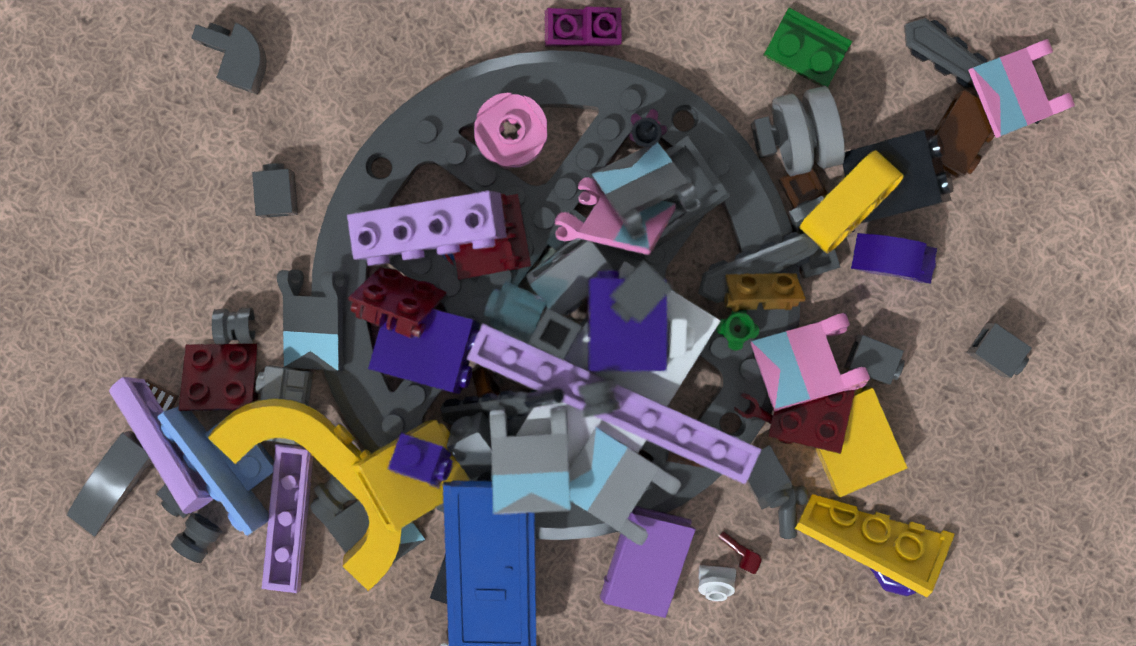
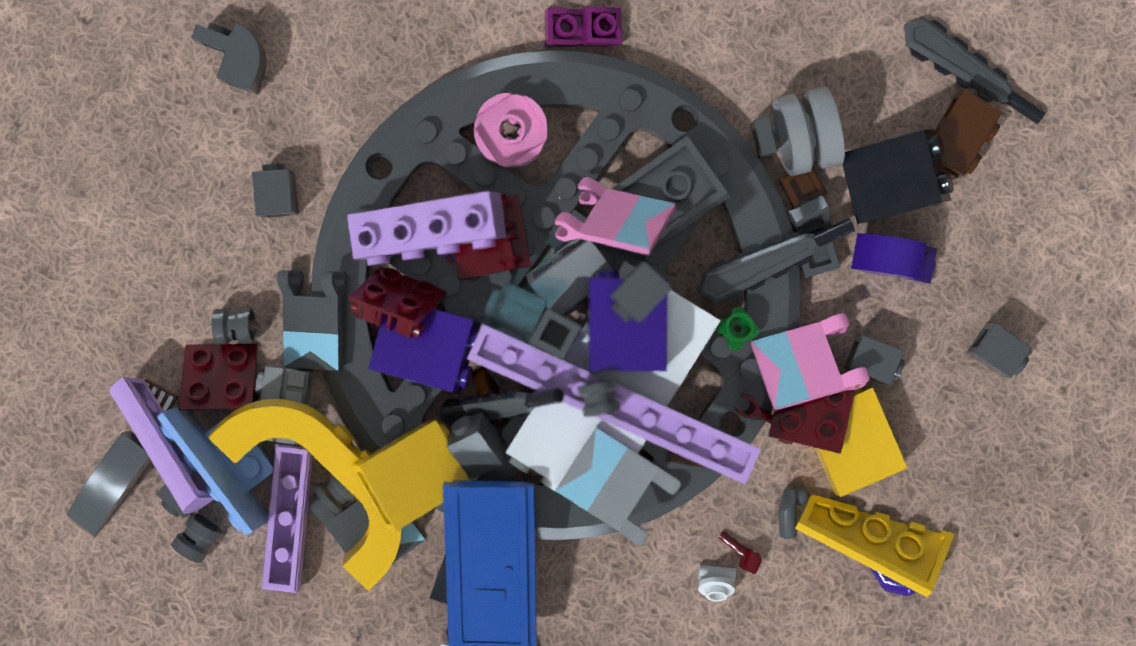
(421, 460): dark purple bracket -> none
(531, 470): light grey flag -> none
(642, 182): dark grey flag -> none
(647, 130): black piece -> none
(647, 574): medium lavender piece -> none
(679, 338): white plate -> none
(769, 480): dark grey brick -> none
(774, 290): pearl gold hinge -> none
(807, 48): green plate -> none
(851, 201): yellow beam -> none
(1013, 90): bright pink flag -> none

